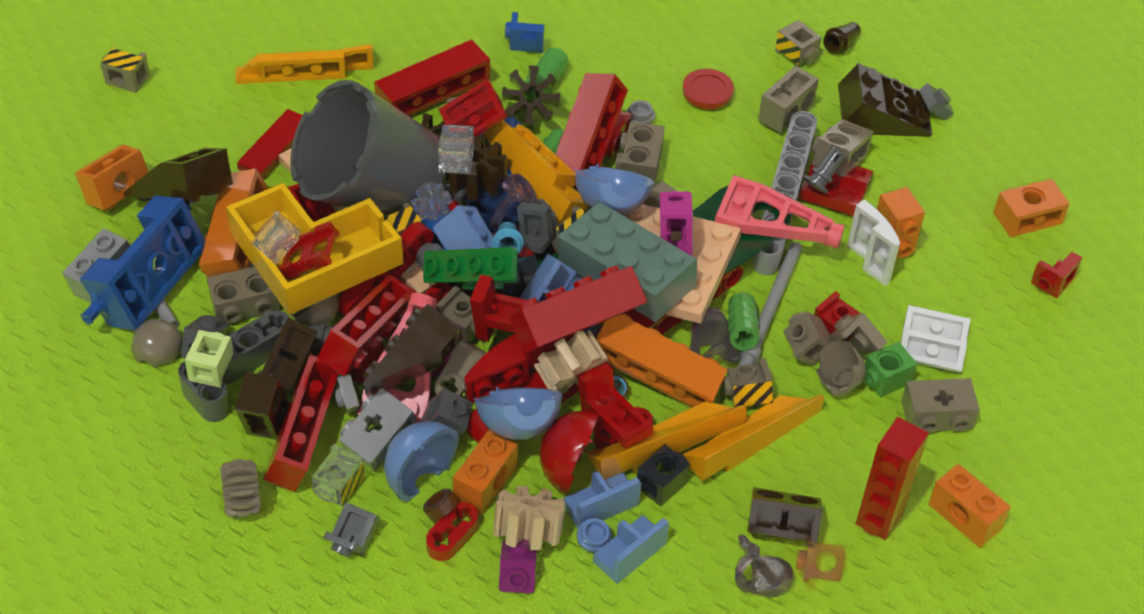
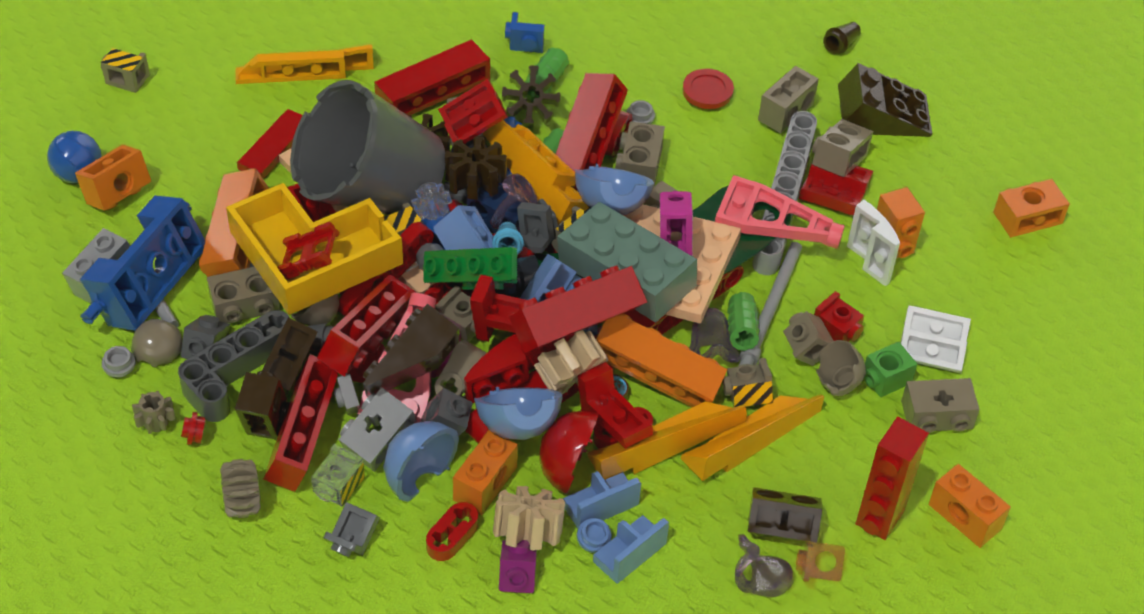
(71, 153): none -> blue piece
(118, 361): none -> light grey plate
(153, 412): none -> dark tan gear
(186, 177): dark brown slope -> none
(193, 428): none -> red plate
(209, 358): yellowish green brick -> none
(276, 237): clear brick -> none
(440, 504): reddish brown tile -> none
(456, 149): clear brick -> none
(662, 486): black brick -> none
(798, 43): dark tan brick -> none
(825, 170): dark grey pin -> none
(861, 331): dark tan bracket -> none
(937, 101): dark grey plate -> none
(1056, 278): red bracket -> none

